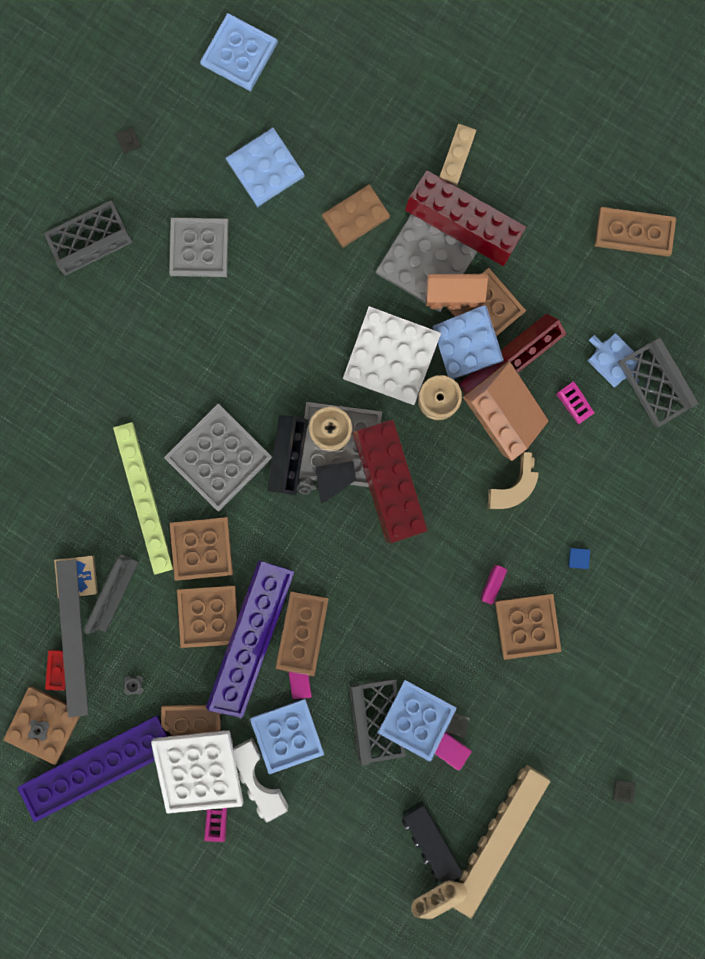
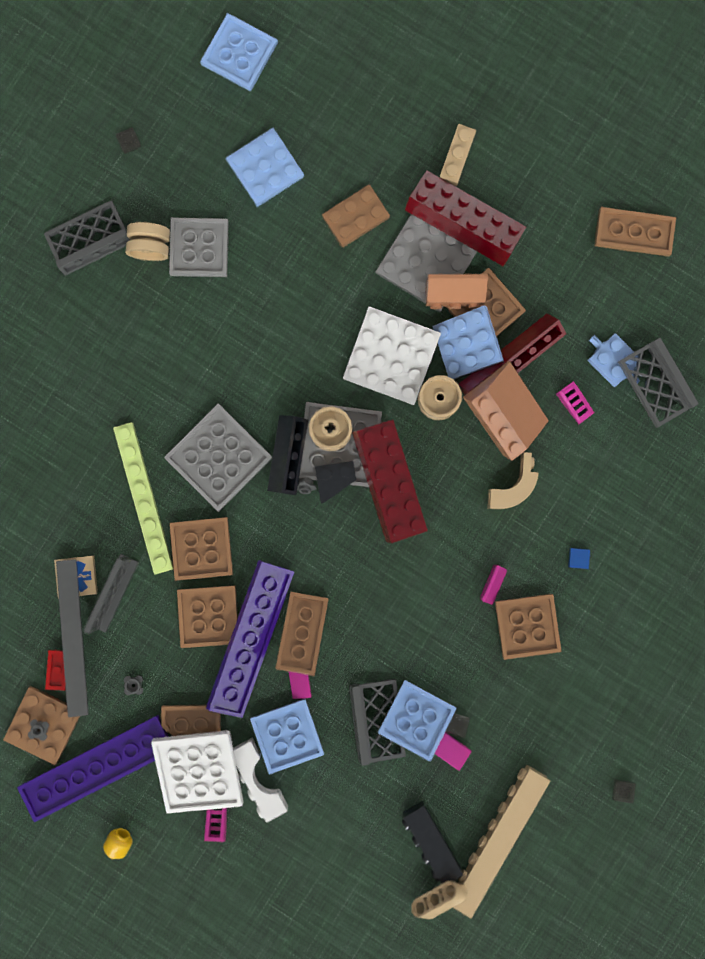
(117, 843): none -> yellow head
(147, 241): none -> tan wheel

